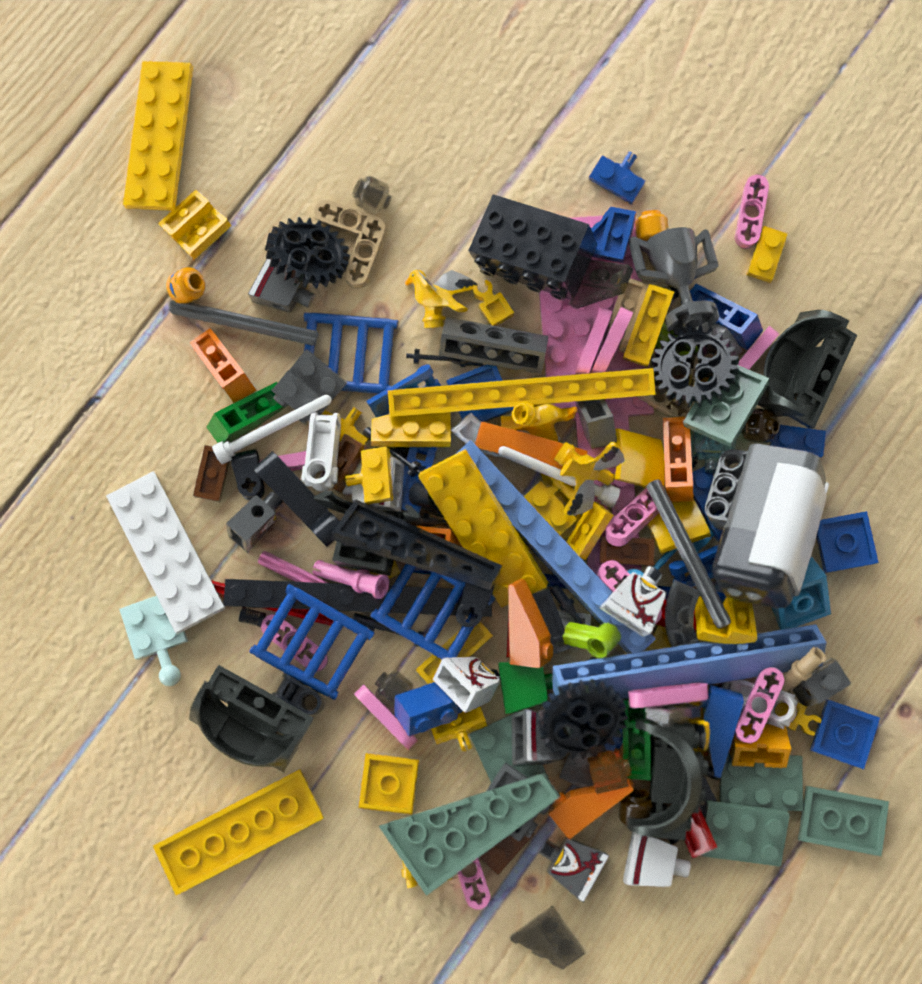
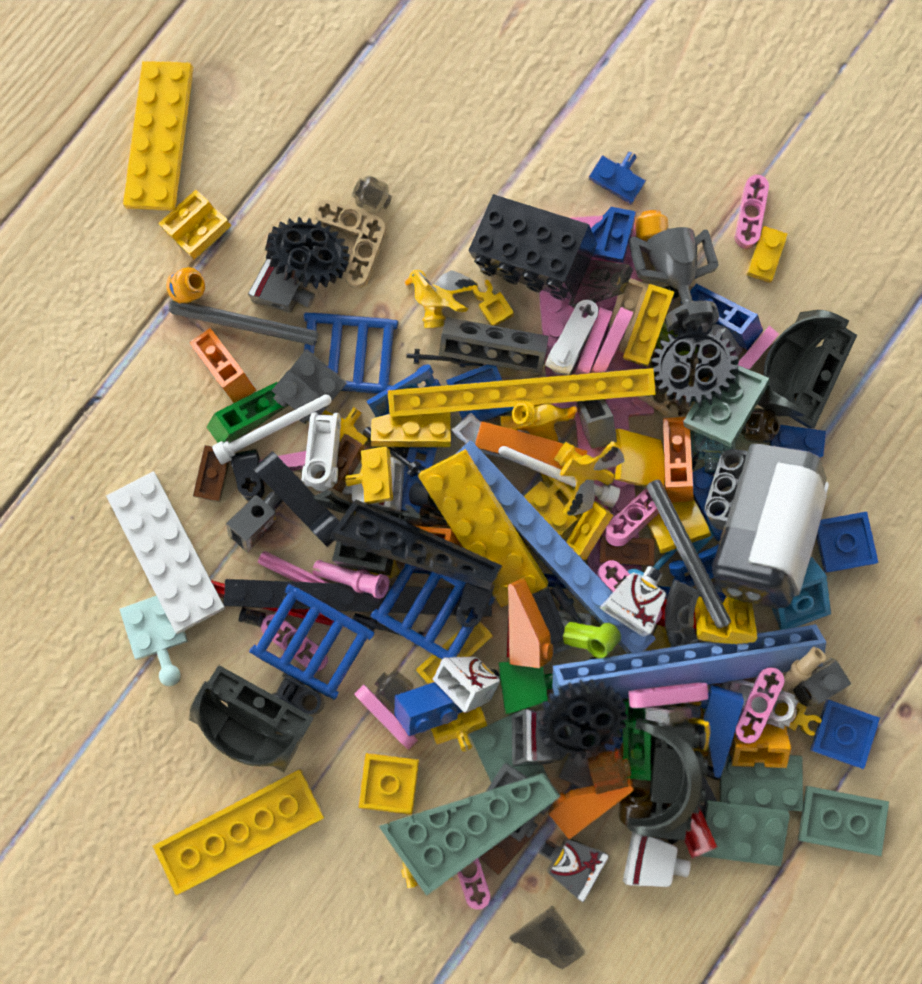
(572, 339): none -> white piece

